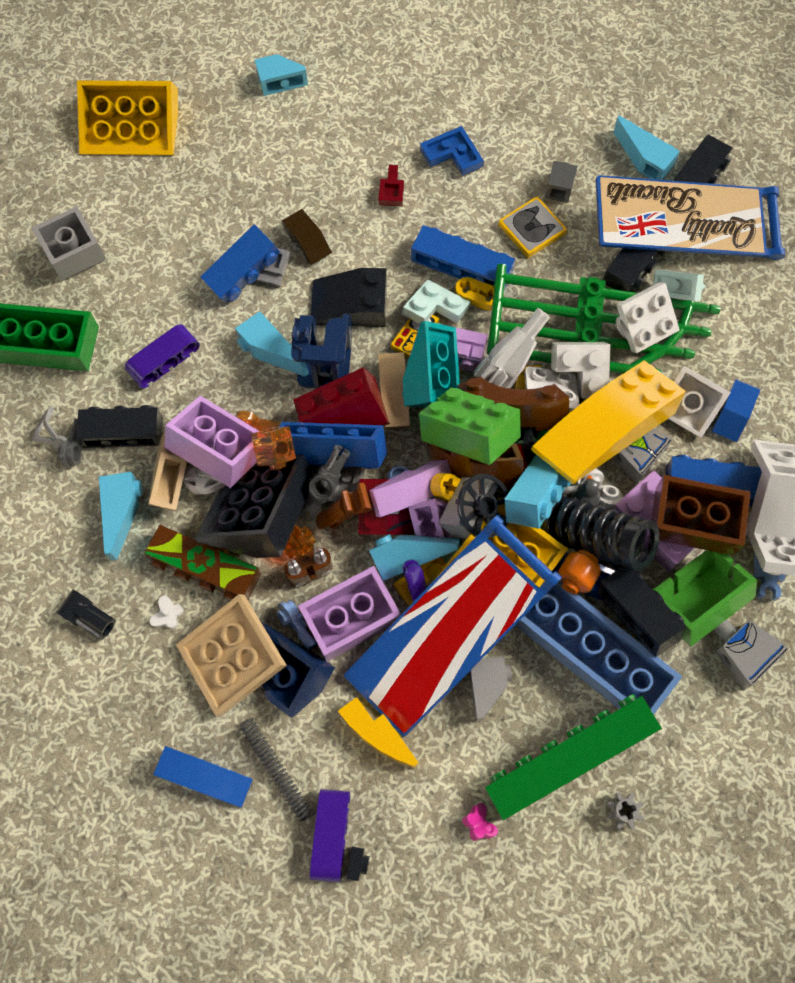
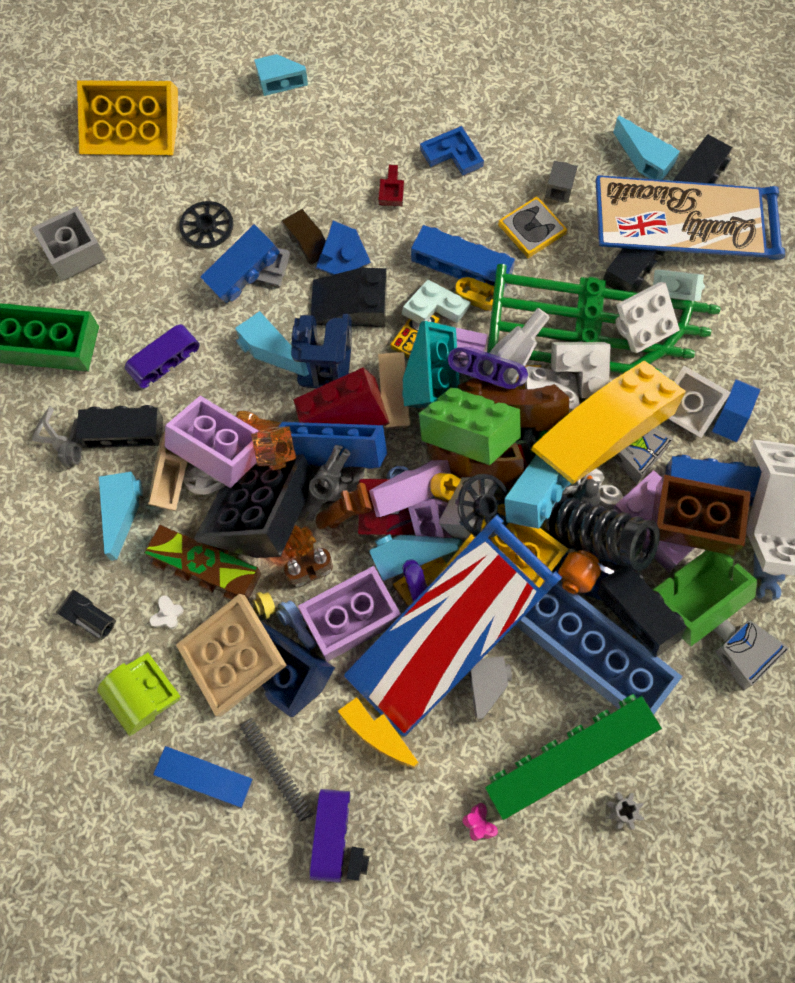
(137, 693): none -> lime brick
(206, 224): none -> black wheel
(263, 605): none -> light yellow plate
(342, 250): none -> blue plate
(475, 367): none -> dark purple beam

